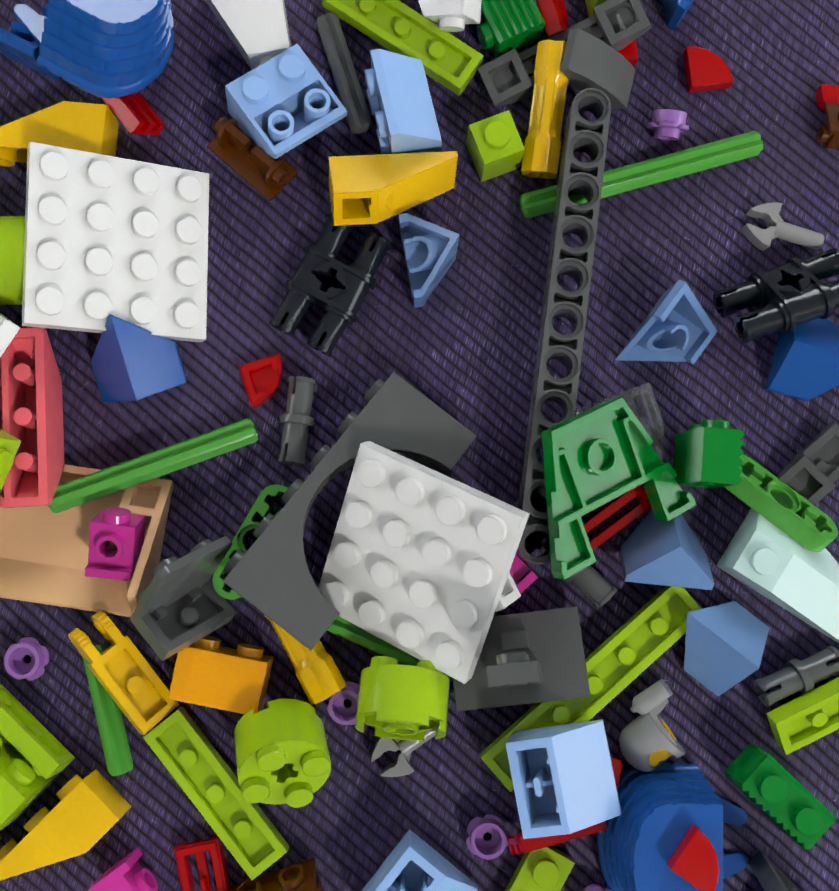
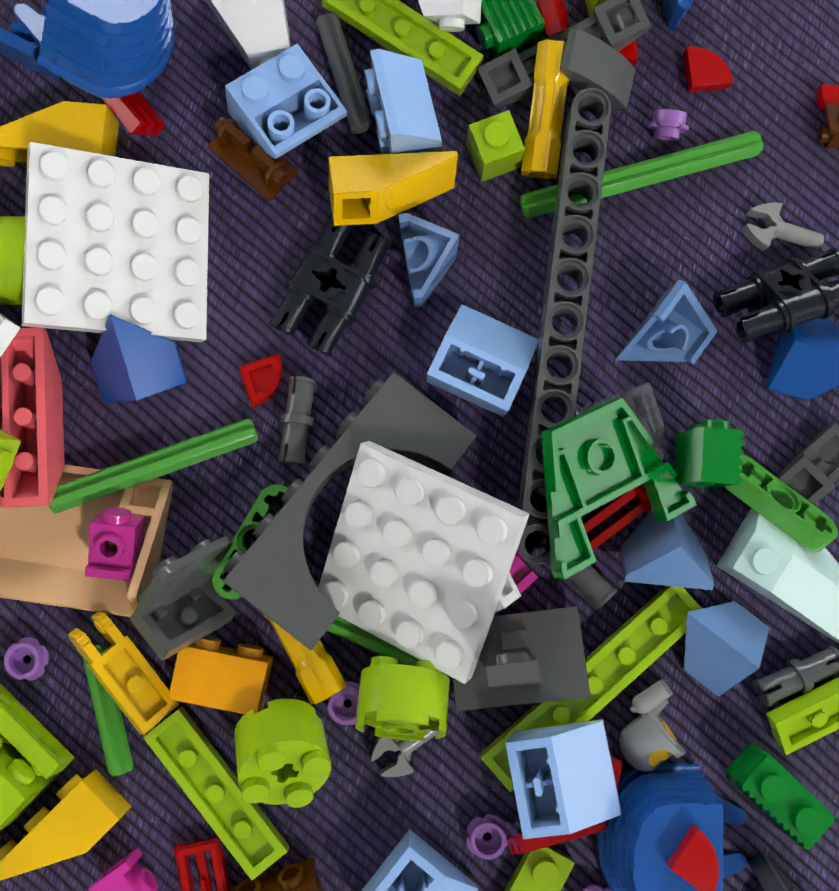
(482, 360): none -> light blue slope

